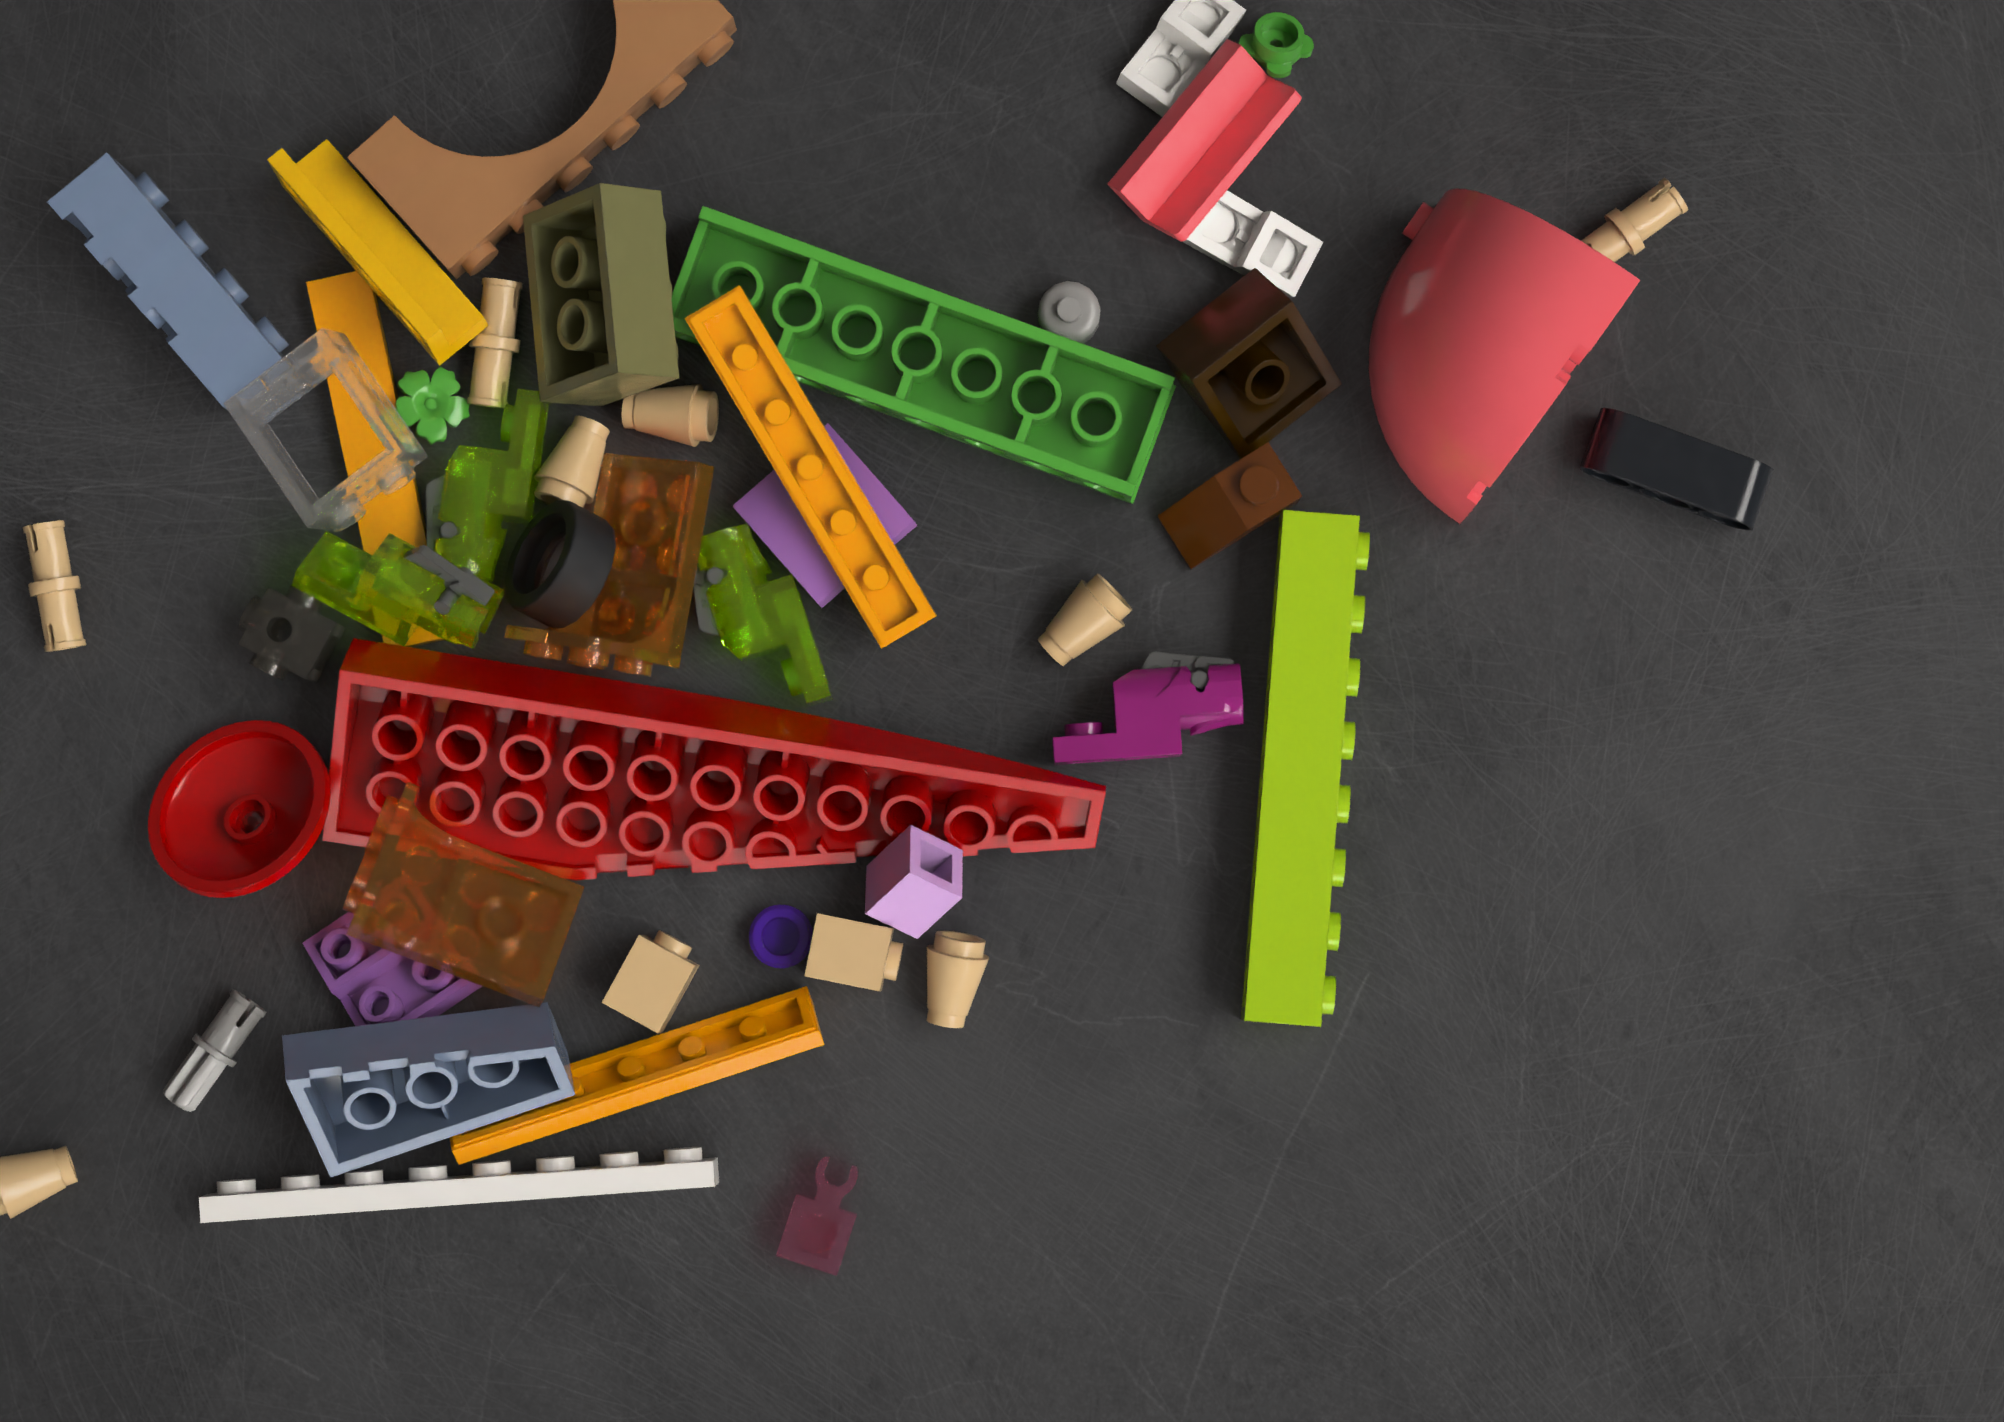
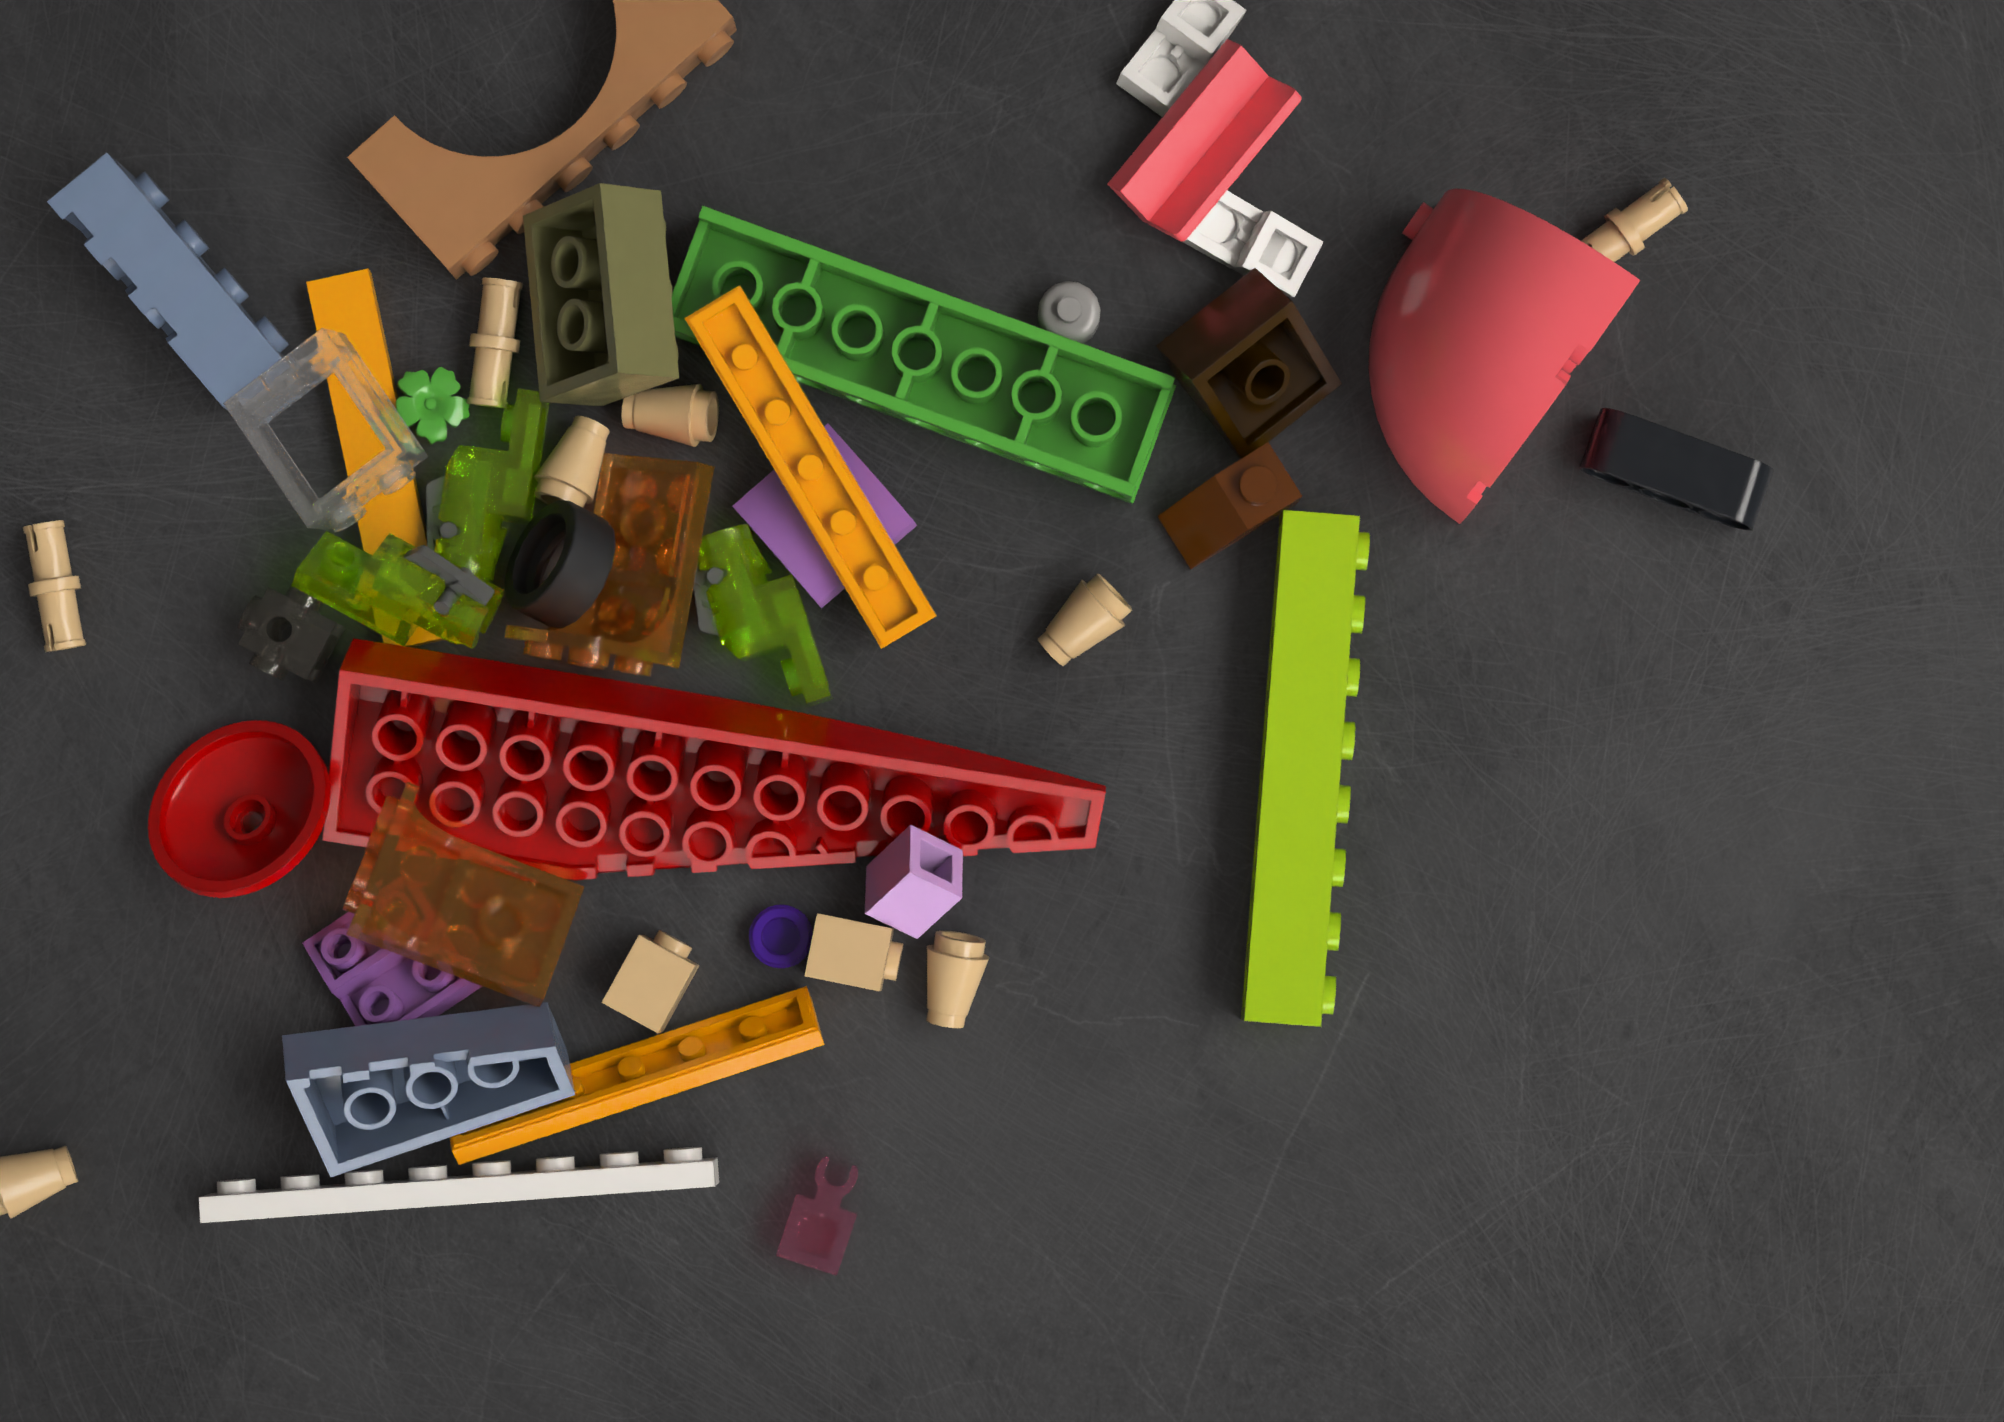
(213, 1051): light grey axle -> none
(380, 249): yellow fence -> none
(1154, 706): magenta plate -> none
(1280, 31): bright green plate -> none

